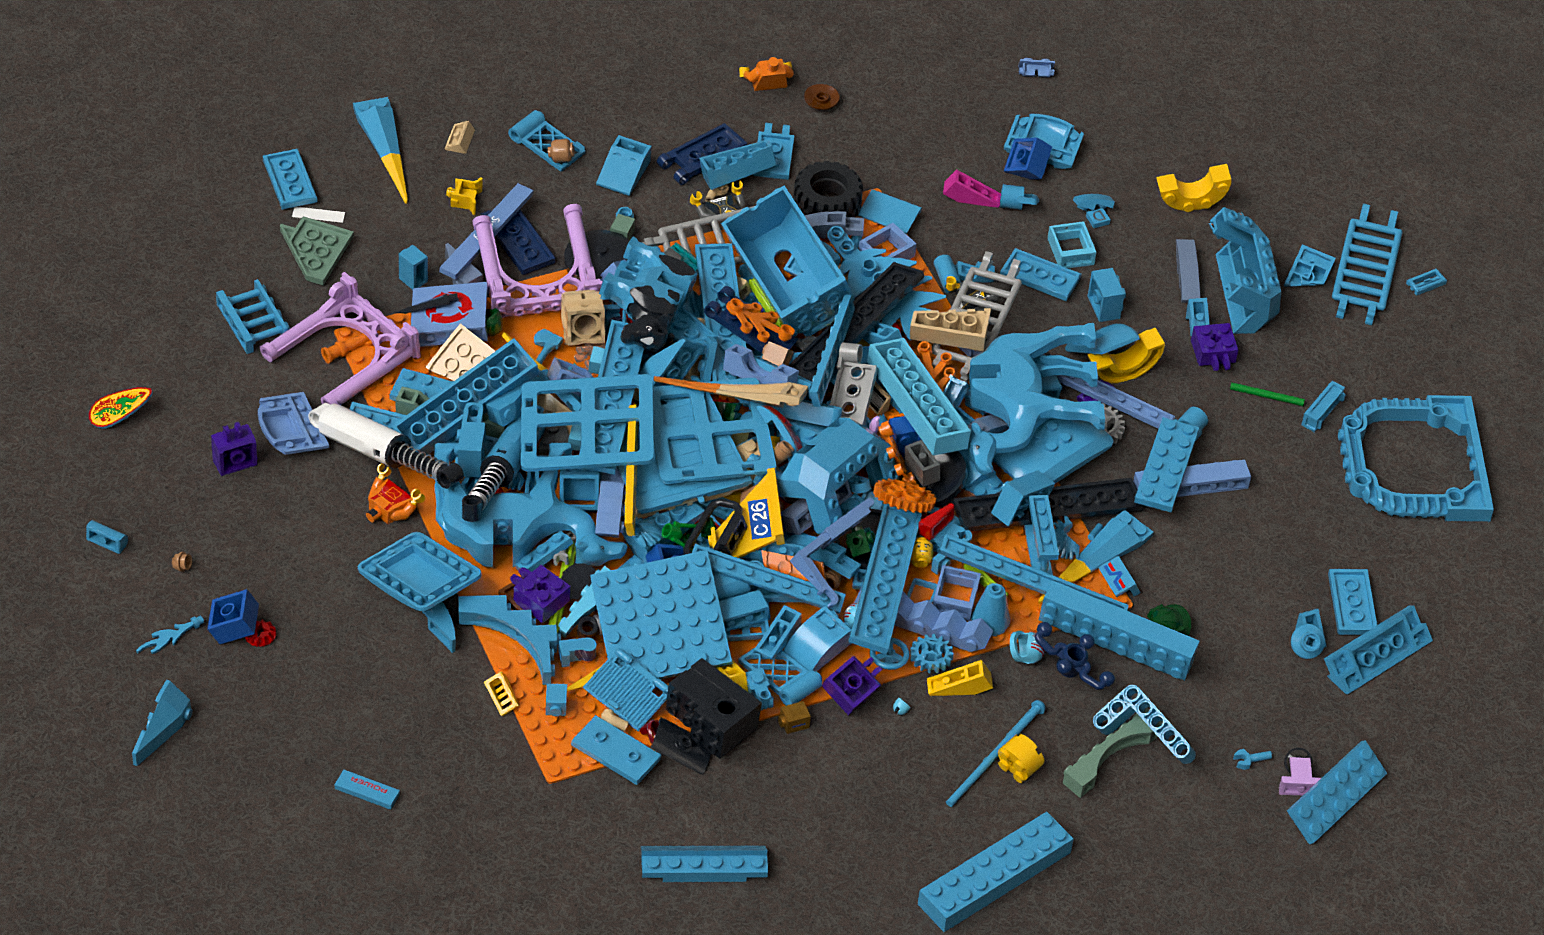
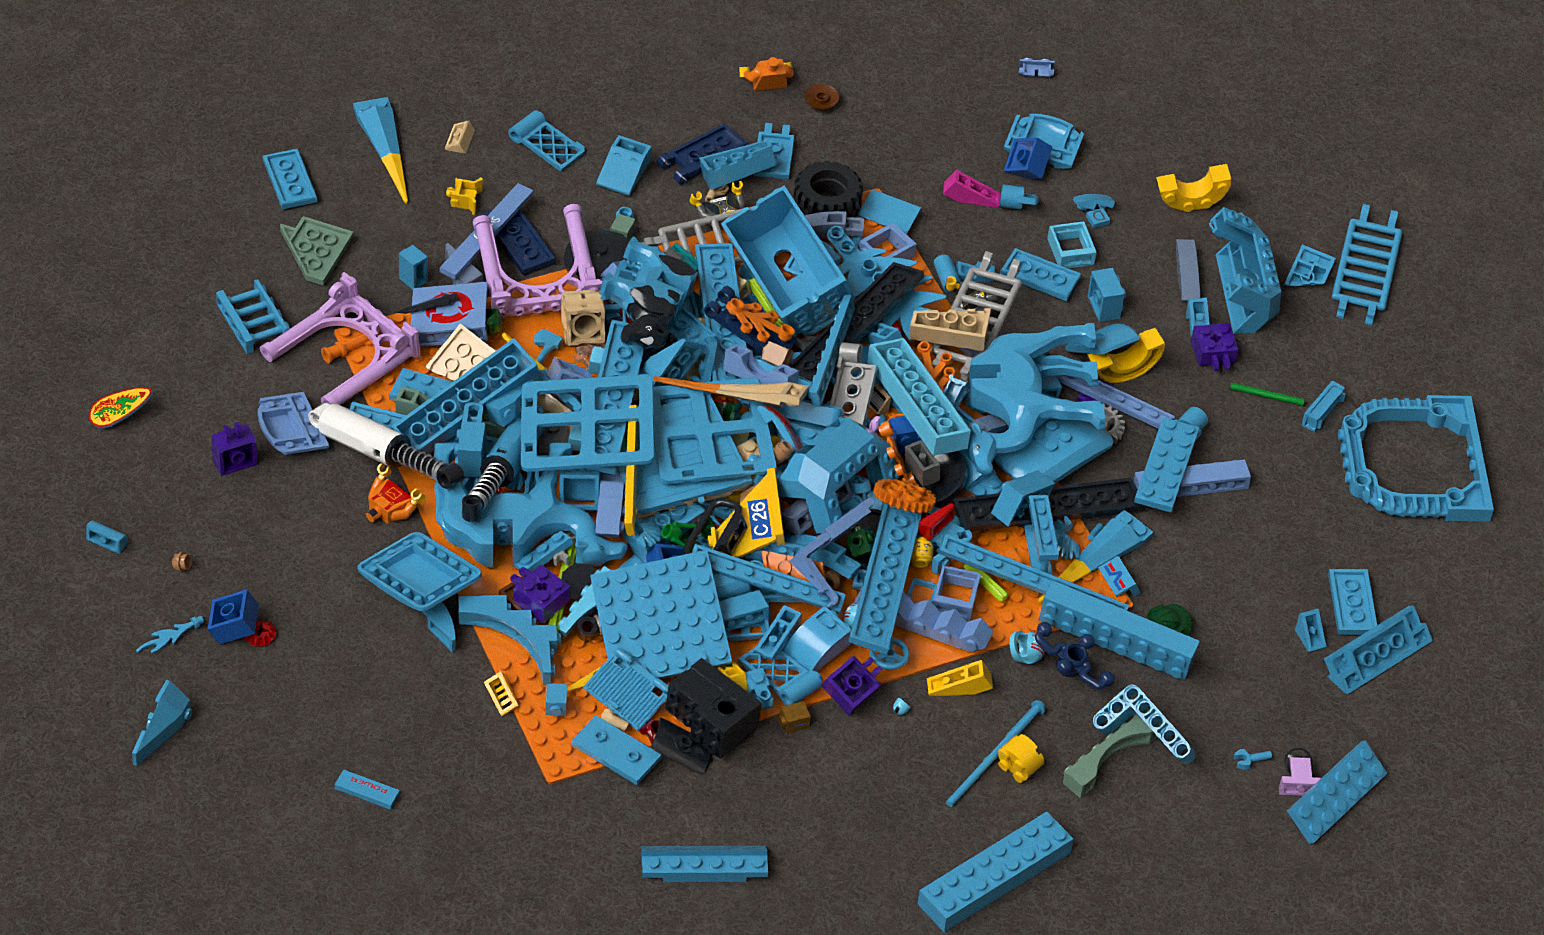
(318, 214): white sticker -> none
(561, 150): medium nougat head -> none
(576, 650): dark azure leg -> none
(931, 653): dark azure gear -> none
(993, 609): dark azure cone -> none
(1300, 637): dark azure piece -> none
(1428, 283): dark azure tile -> none

